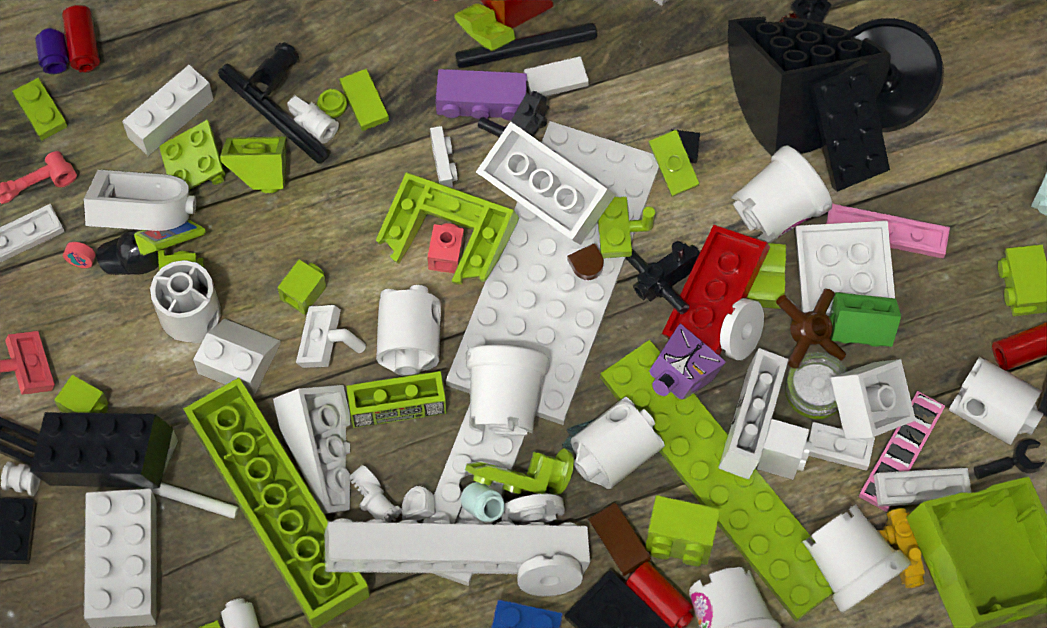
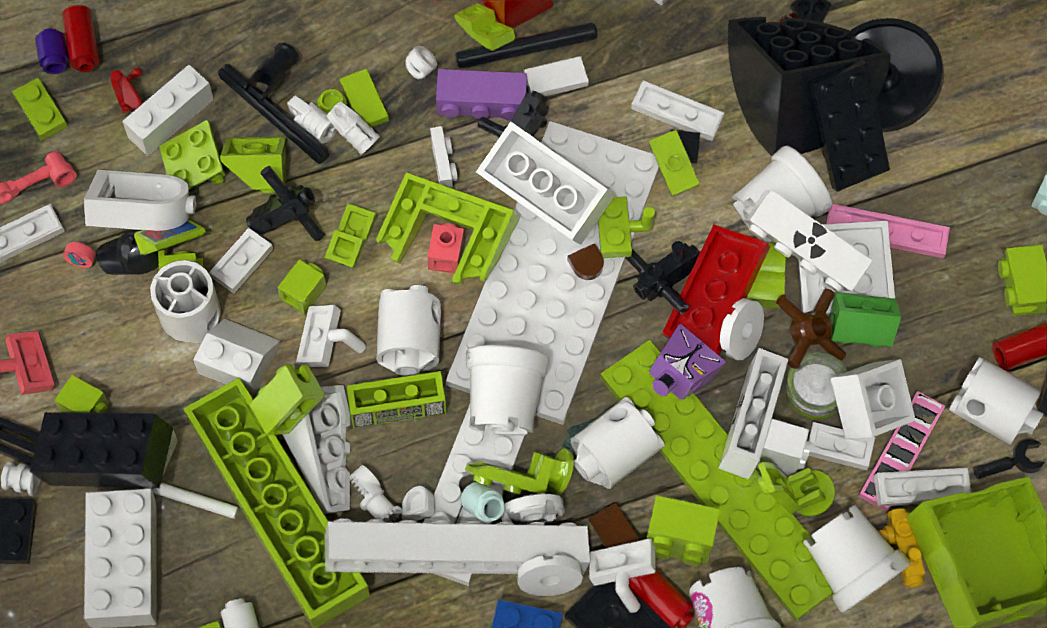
(125, 92): none -> red helmet
(241, 260): none -> white plate
(286, 205): none -> black piece
(286, 399): none -> lime brick
(351, 235): none -> lime slope
(352, 127): none -> white hinge
(422, 60): none -> white tile
(620, 564): none -> white plate
(677, 110): none -> white tile
(806, 492): none -> lime piece
(808, 241): none -> white brick

